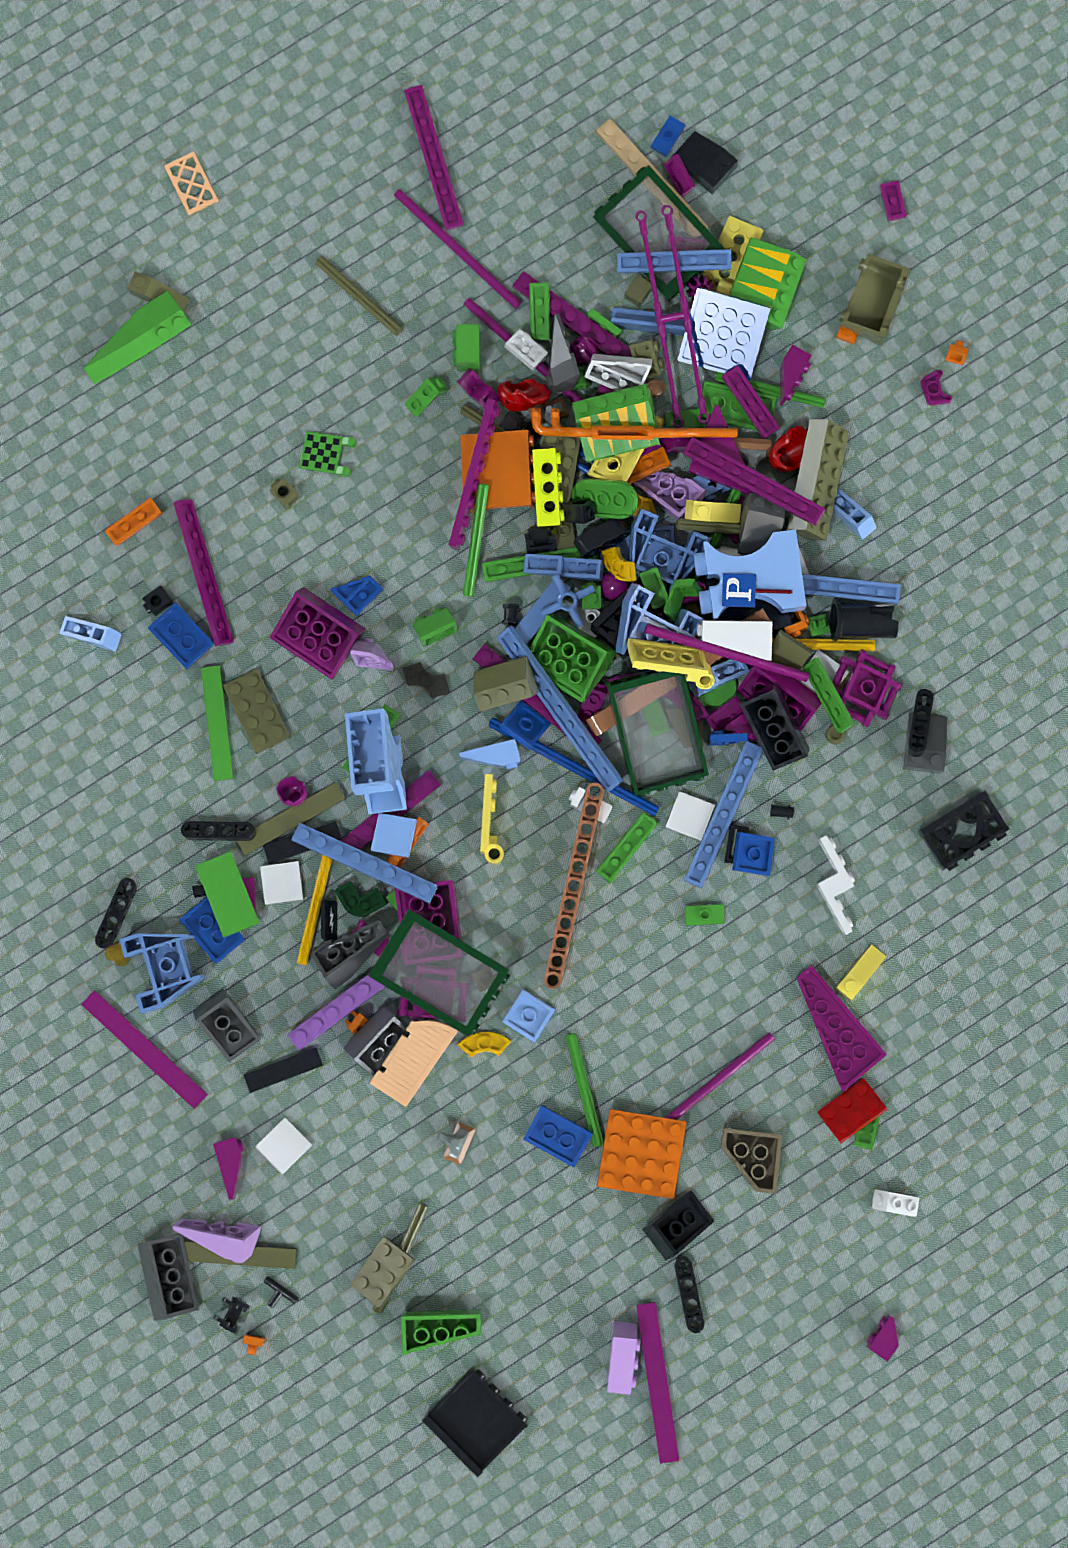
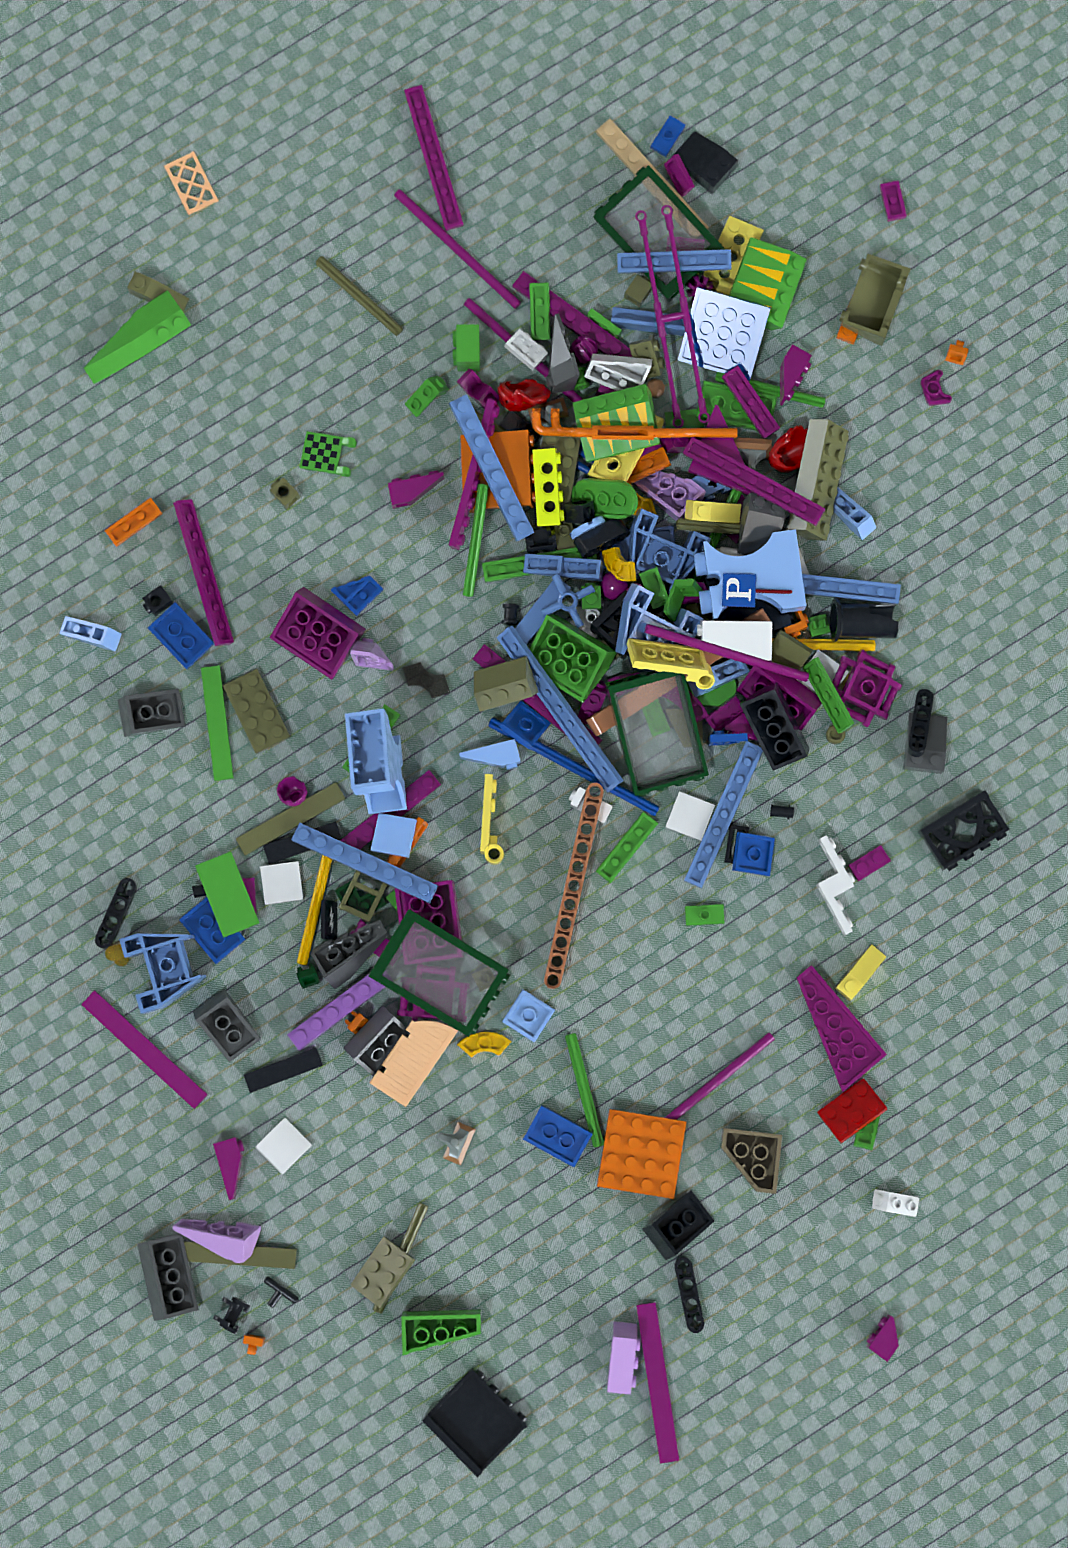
(151, 712): none -> dark grey slope
(218, 831): black beam -> none
(307, 977): none -> dark green tile
(342, 906): none -> olive window
(410, 490): none -> magenta slope
(435, 626): bright green slope -> none
(491, 467): none -> medium blue plate
(586, 527): none -> light blue tile
(869, 863): none -> magenta plate

